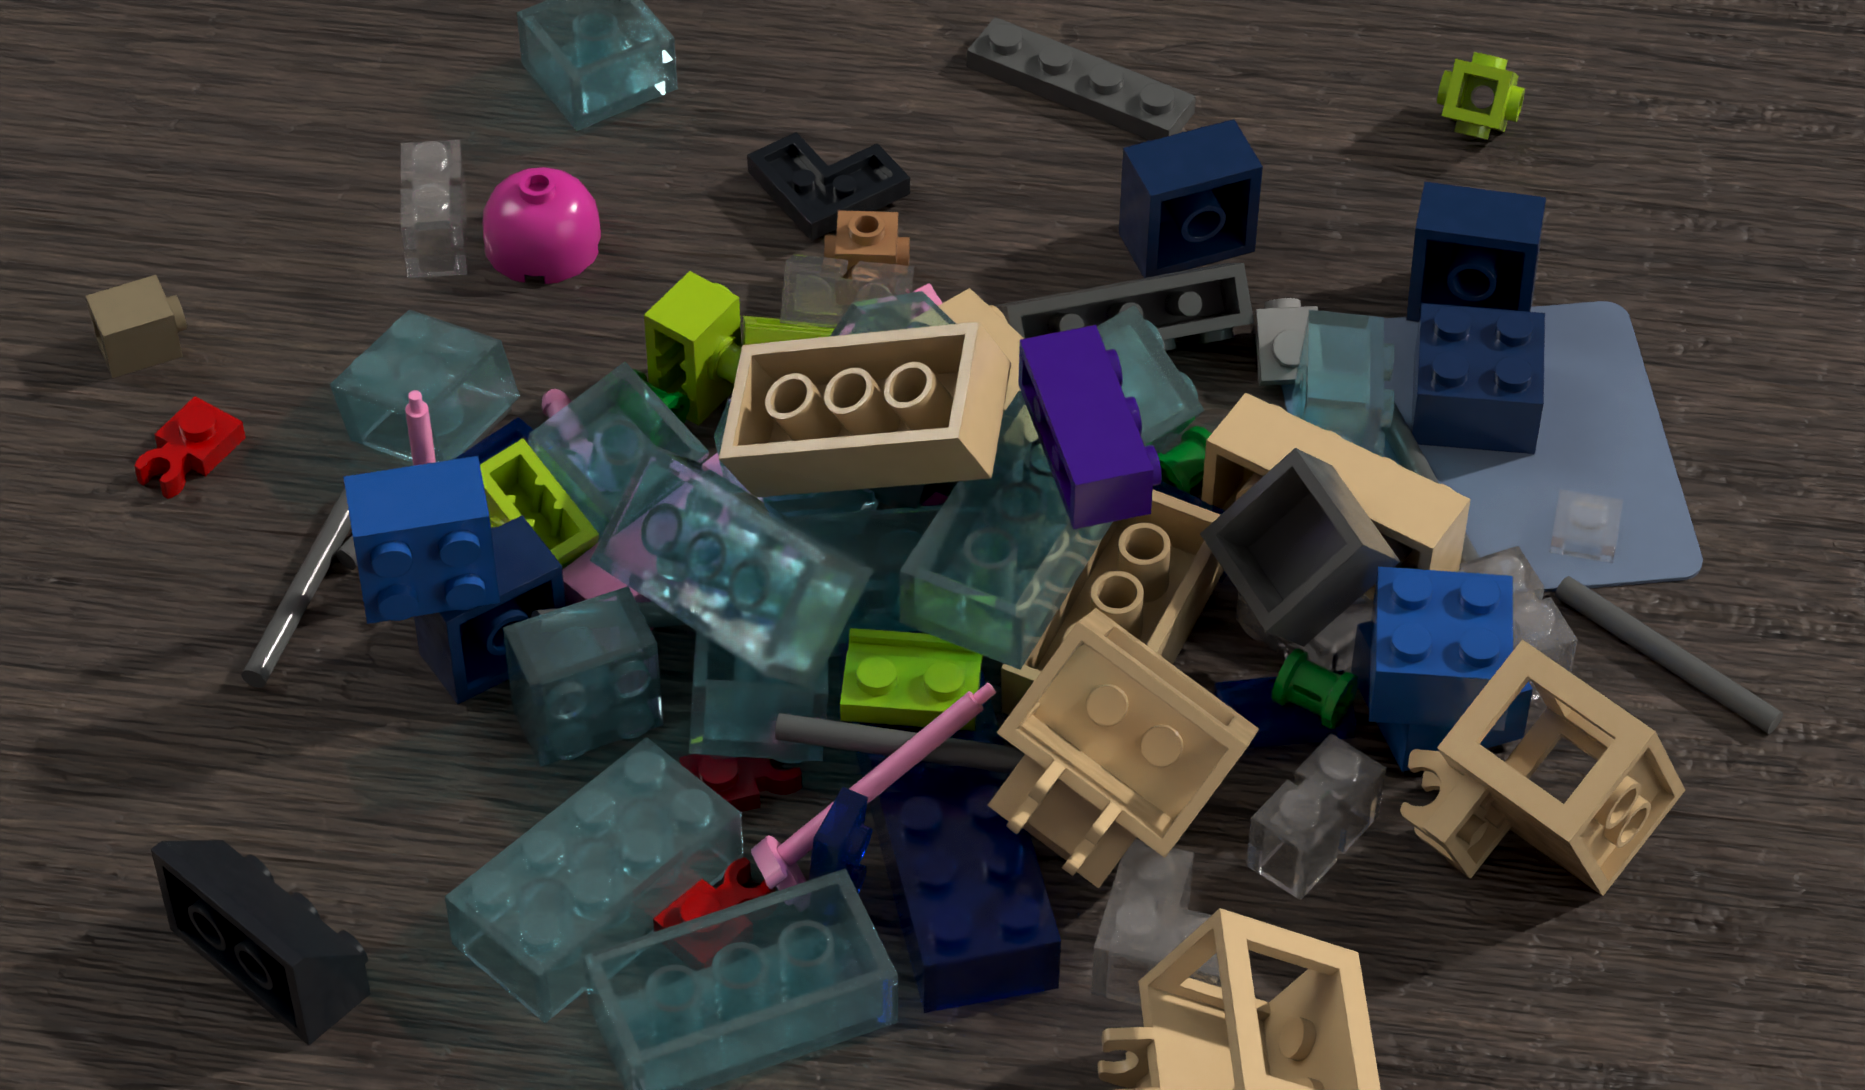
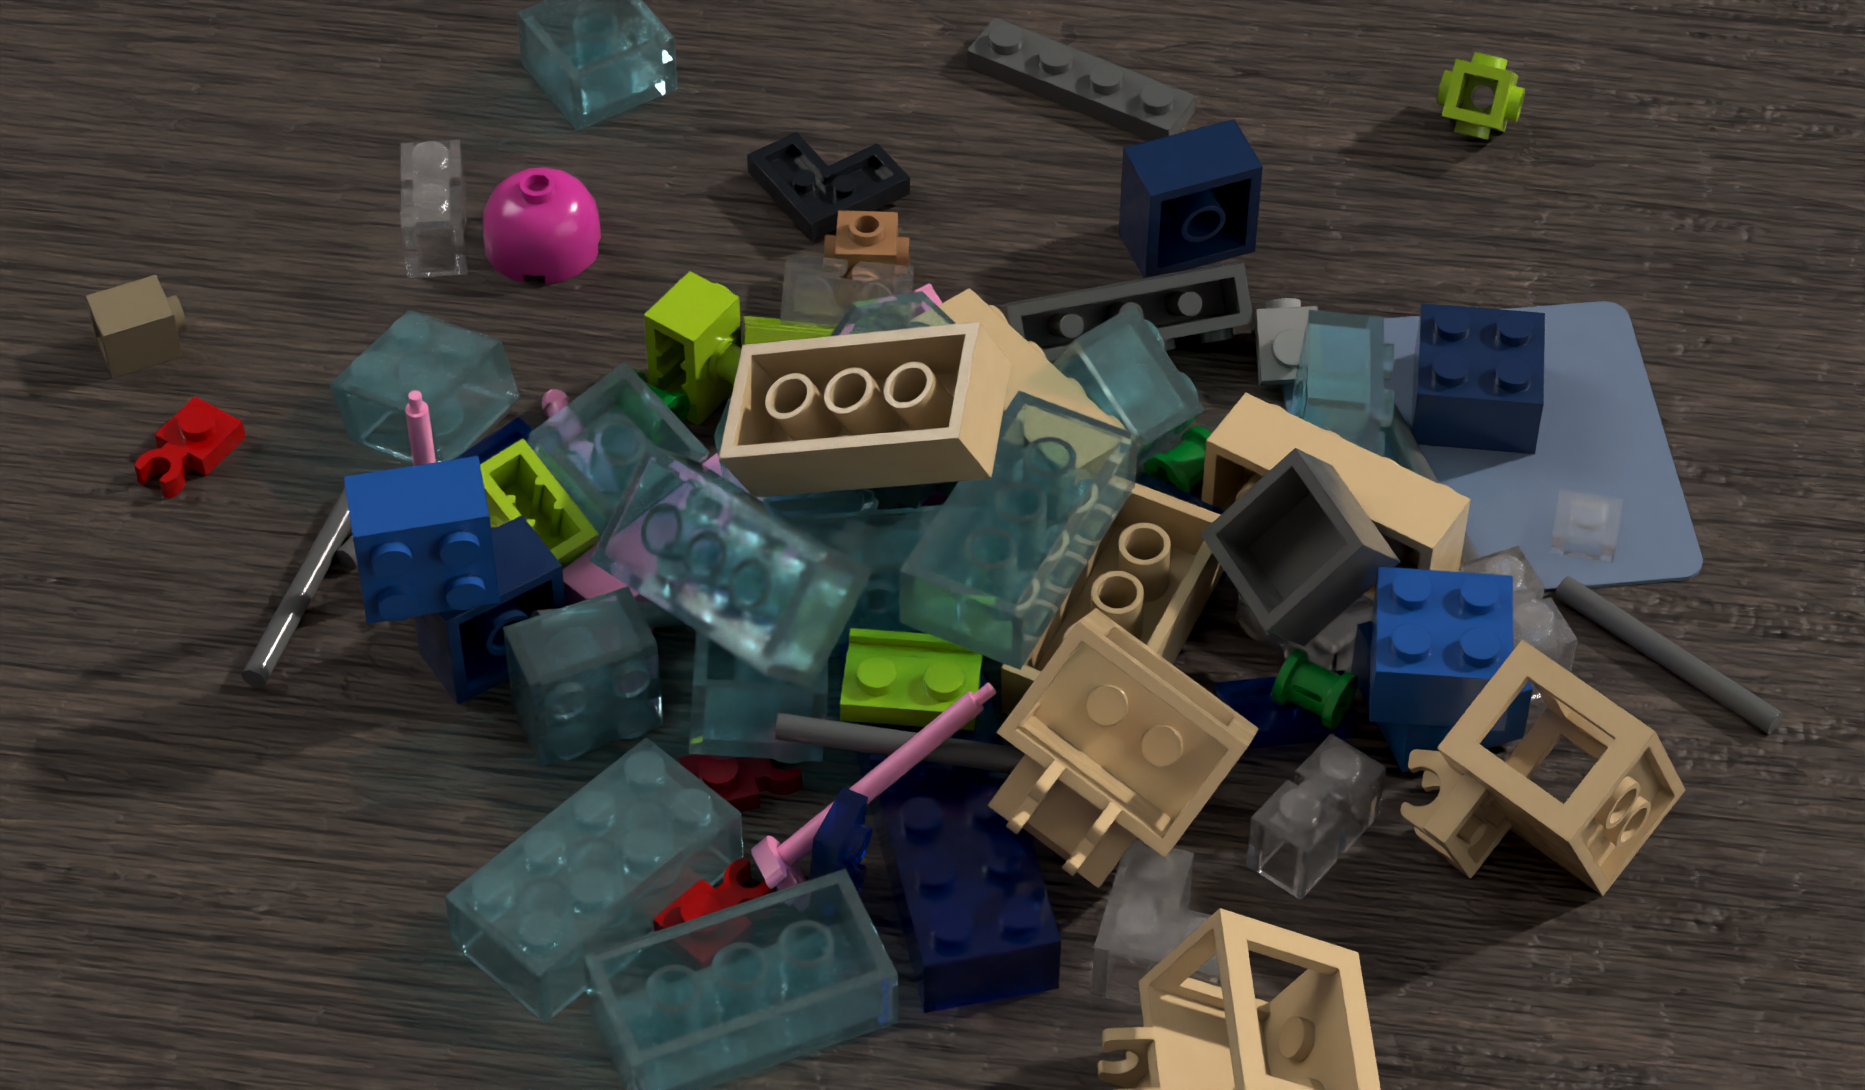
(261, 935): black slope -> none
(1087, 426): dark purple brick -> none
(1475, 249): dark blue brick -> none

